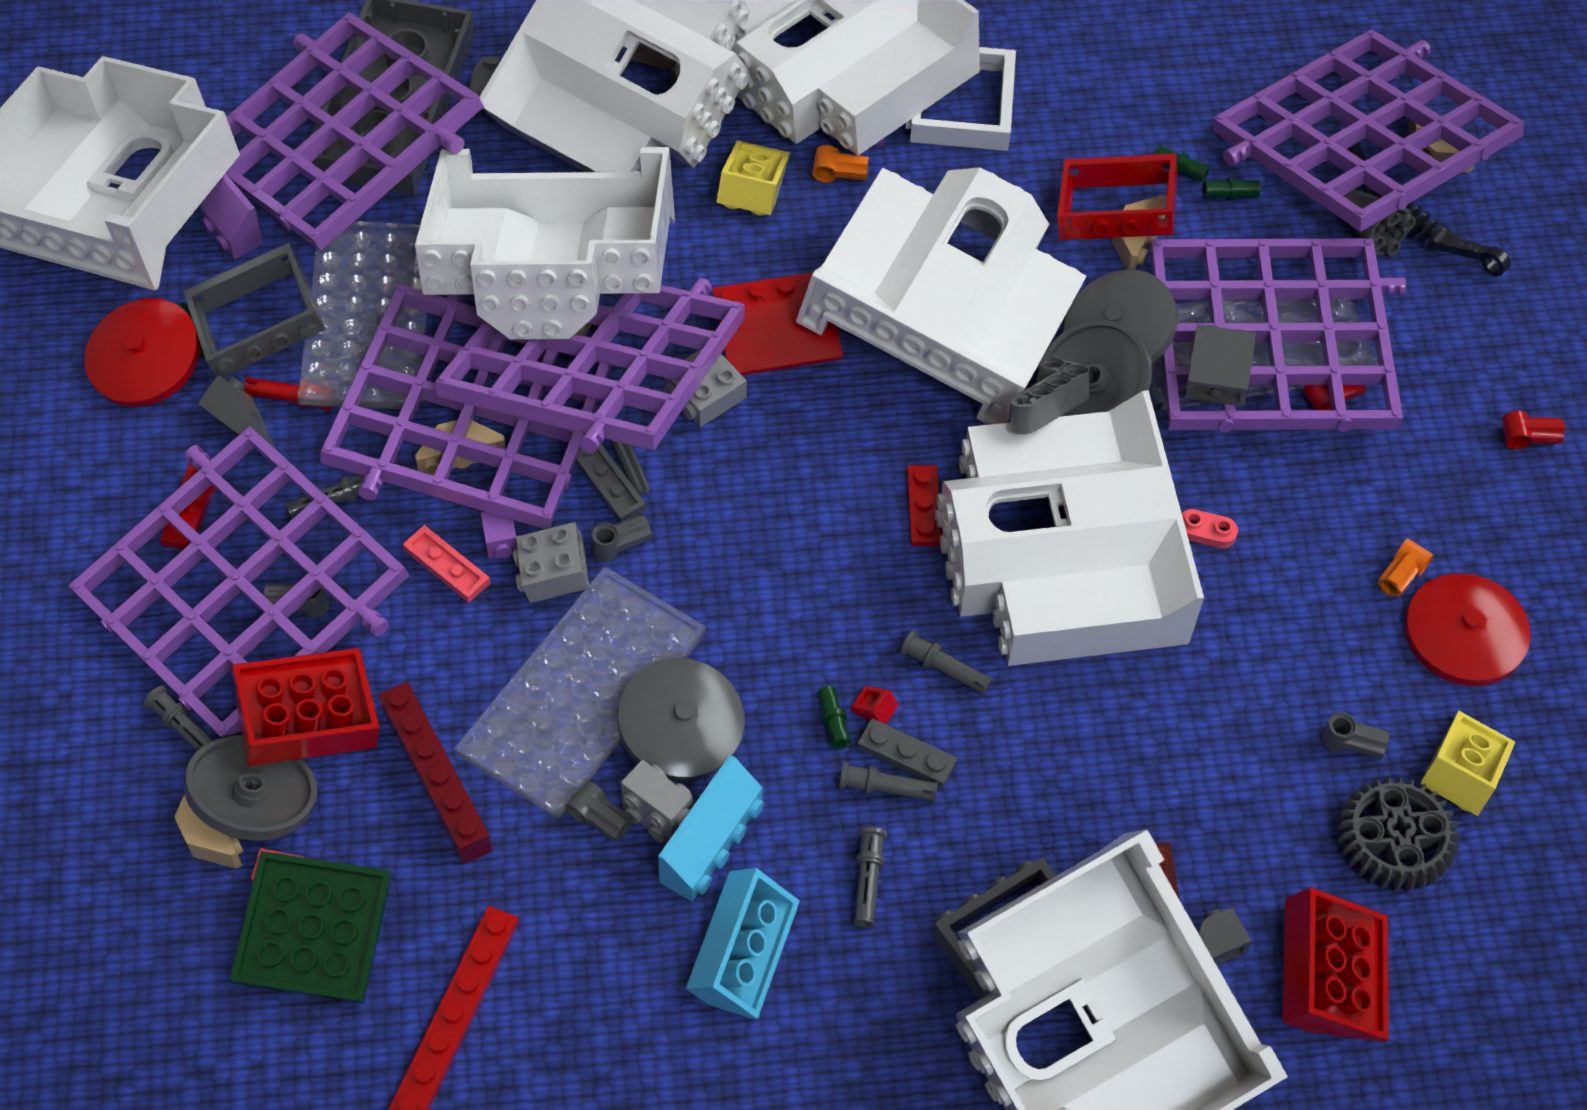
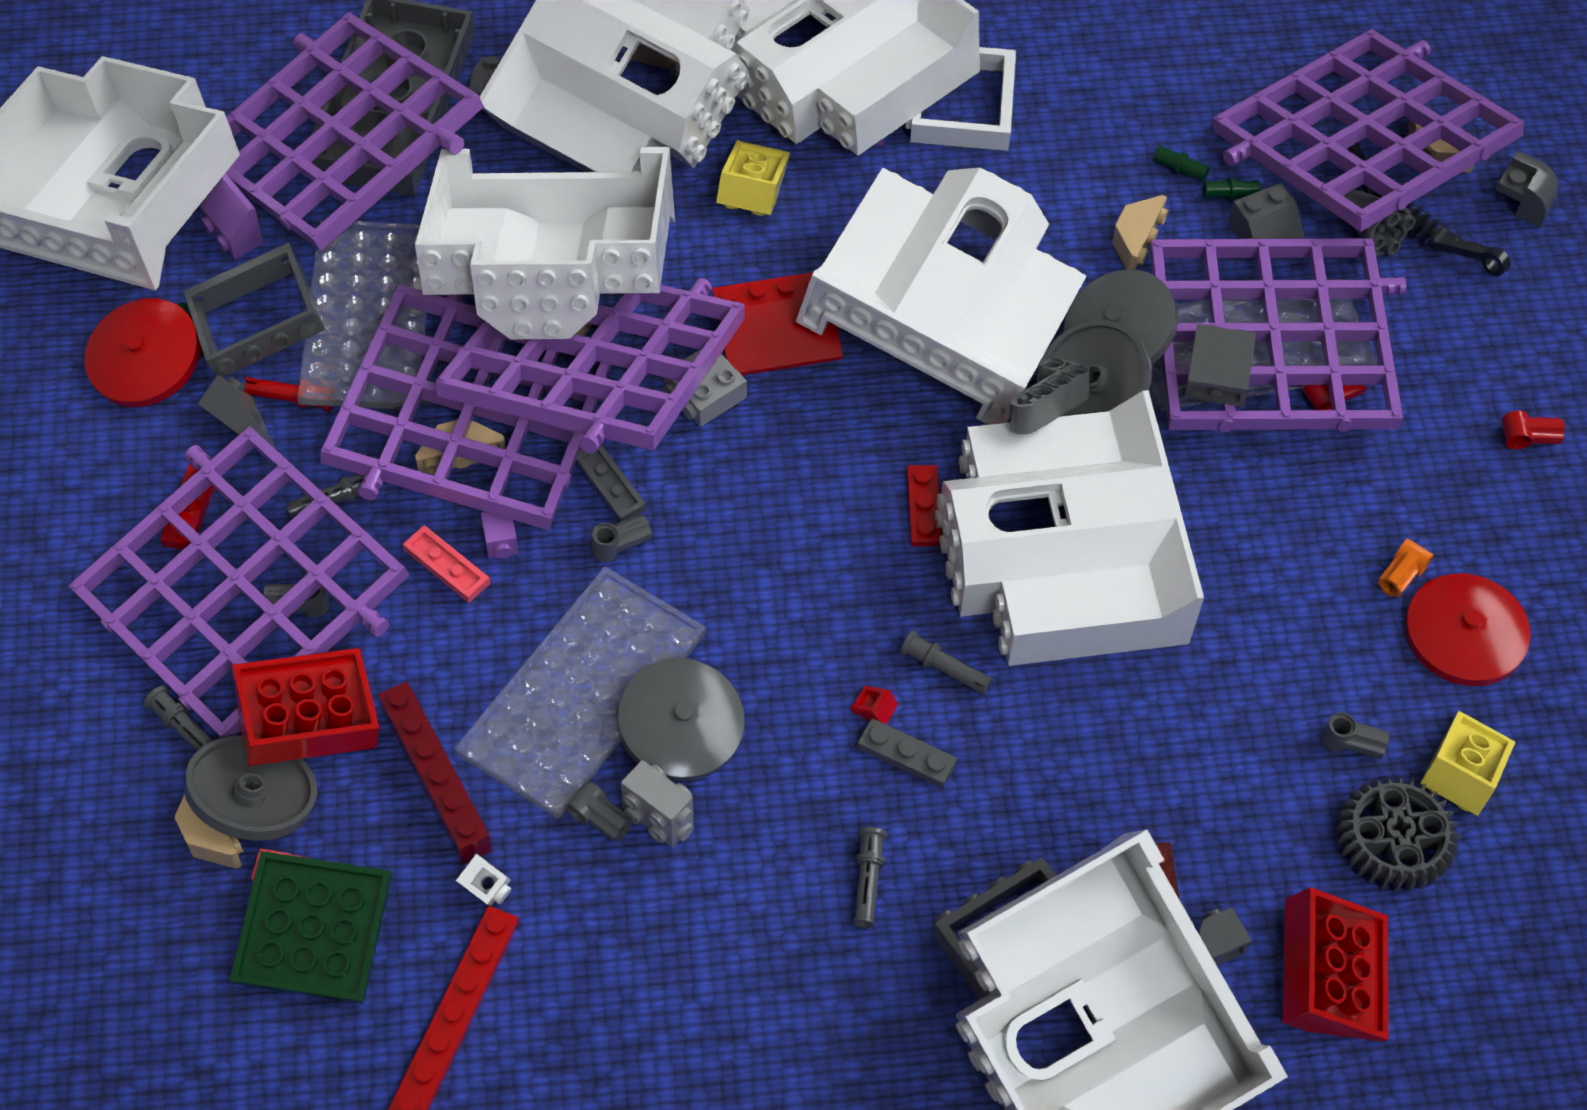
(476, 873): none -> white brick
(551, 562): light grey brick -> none
(631, 467): dark grey axle -> none
(710, 830): medium azure slope -> none
(743, 943): medium azure slope -> none
(831, 164): orange piece -> none
(834, 717): dark green pin -> none
(872, 780): dark grey pin -> none
(1117, 172): red window -> none
(1207, 528): coral plate -> none
(1267, 215): none -> dark grey slope
(1531, 184): none -> dark grey brick

